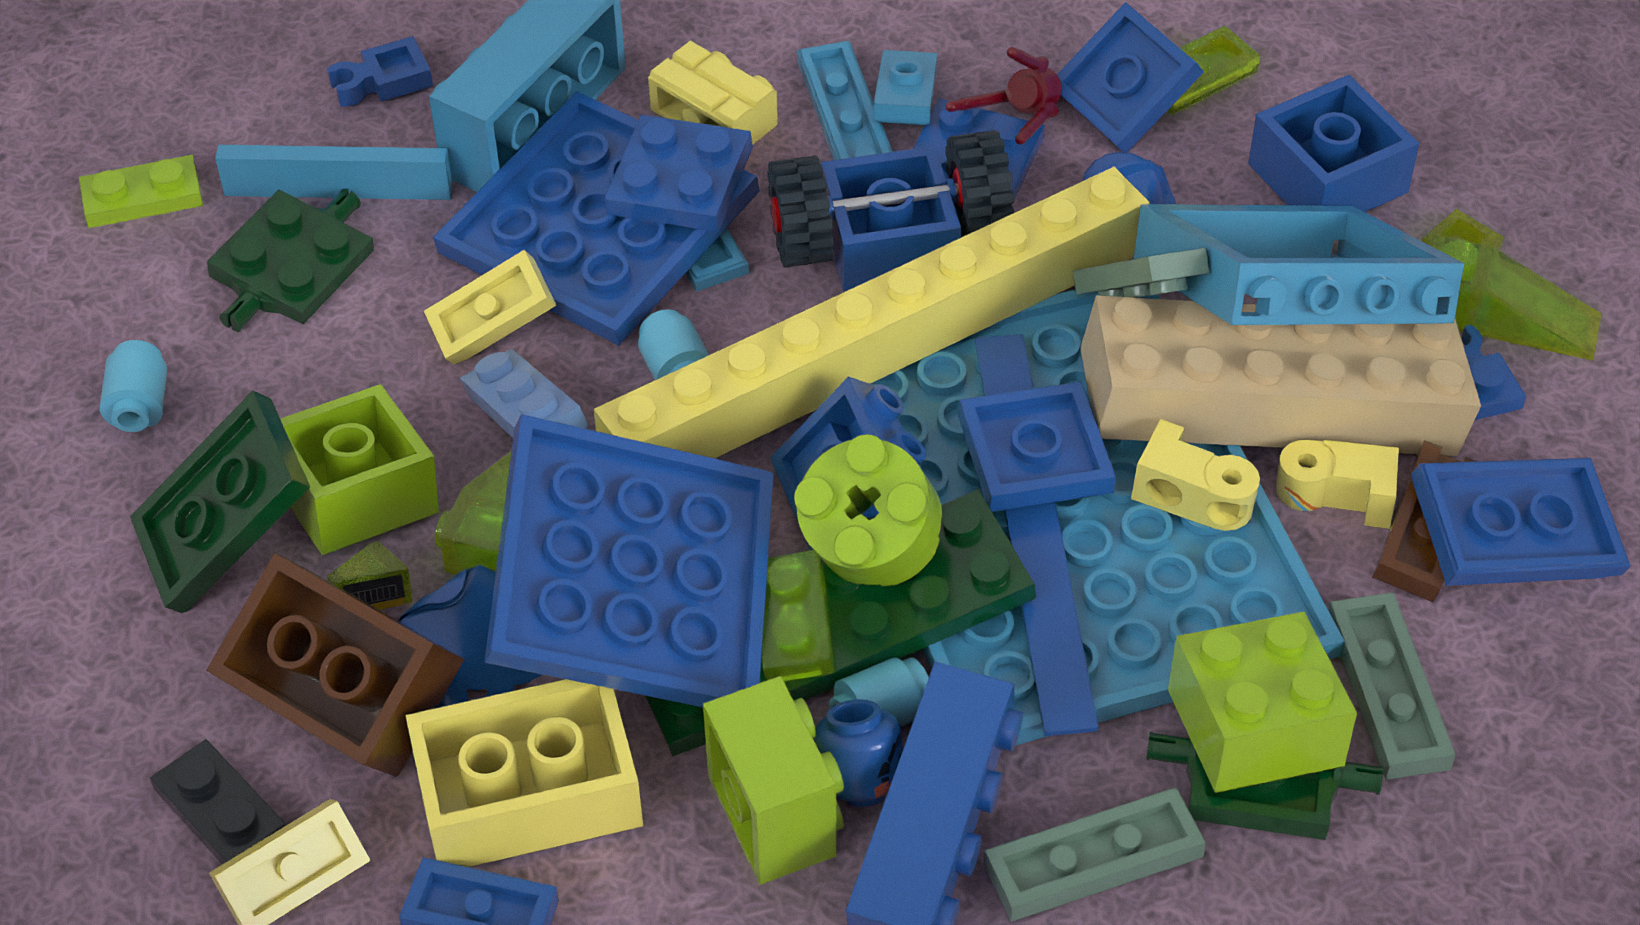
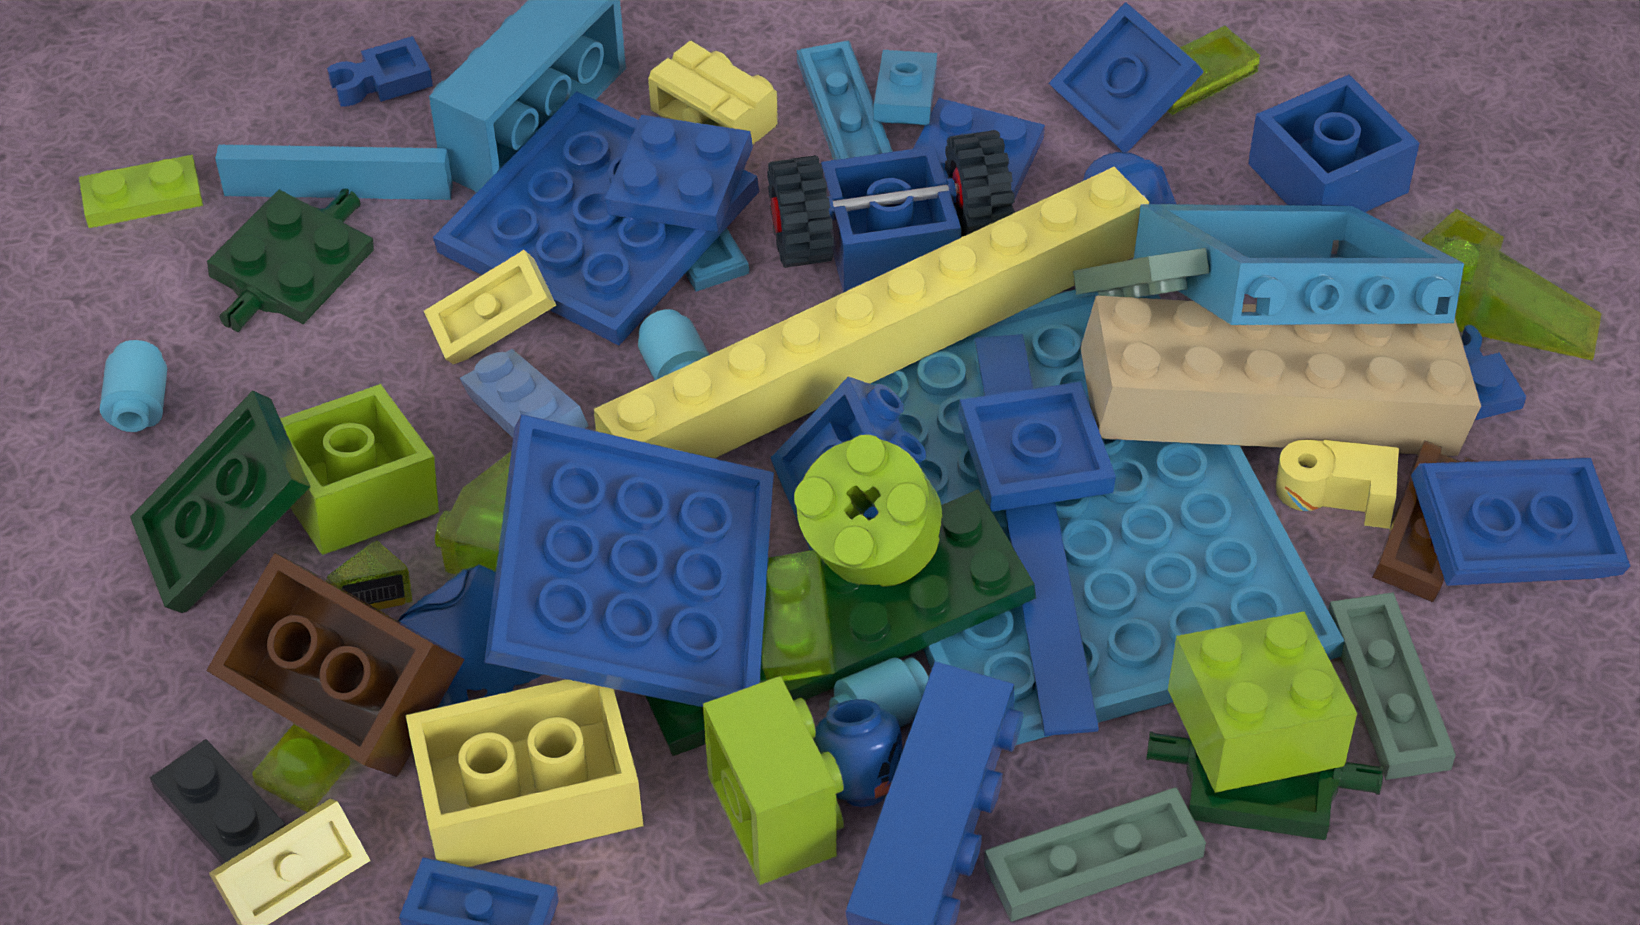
(300, 768): none -> clear neon green plate
(1028, 91): dark red plant -> none
(1195, 481): light yellow leg -> none

